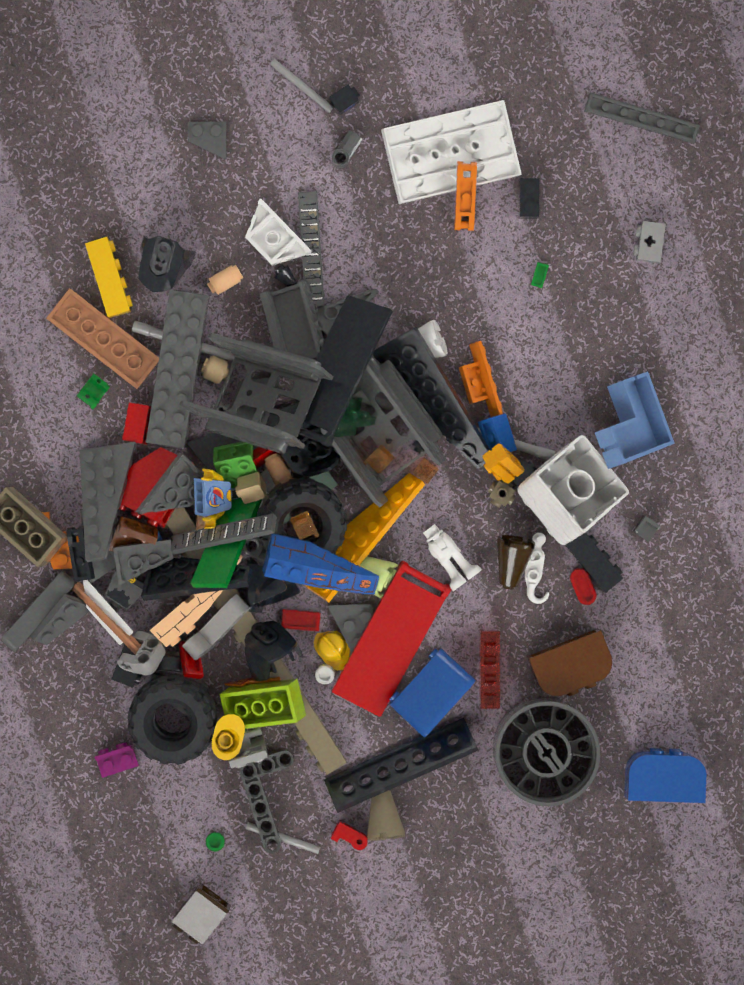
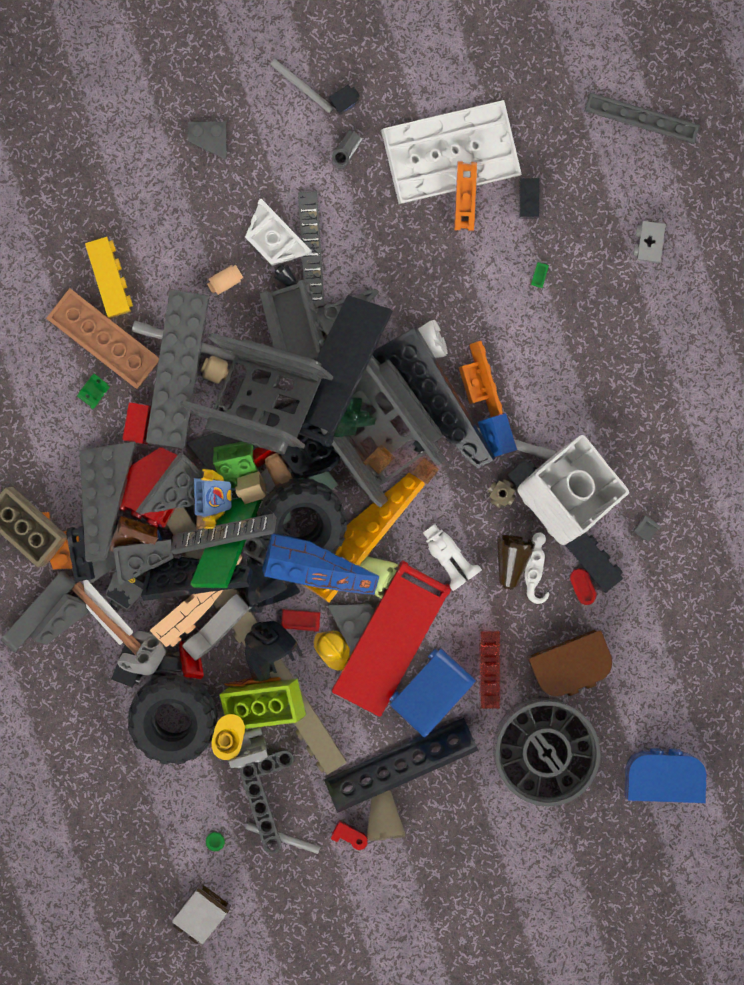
(116, 760): magenta bracket -> none
(174, 263): black piece -> none
(304, 525): clear orange panel -> none
(324, 674): white tile -> none
(502, 464): light orange brick -> none
(641, 422): medium blue piece -> none

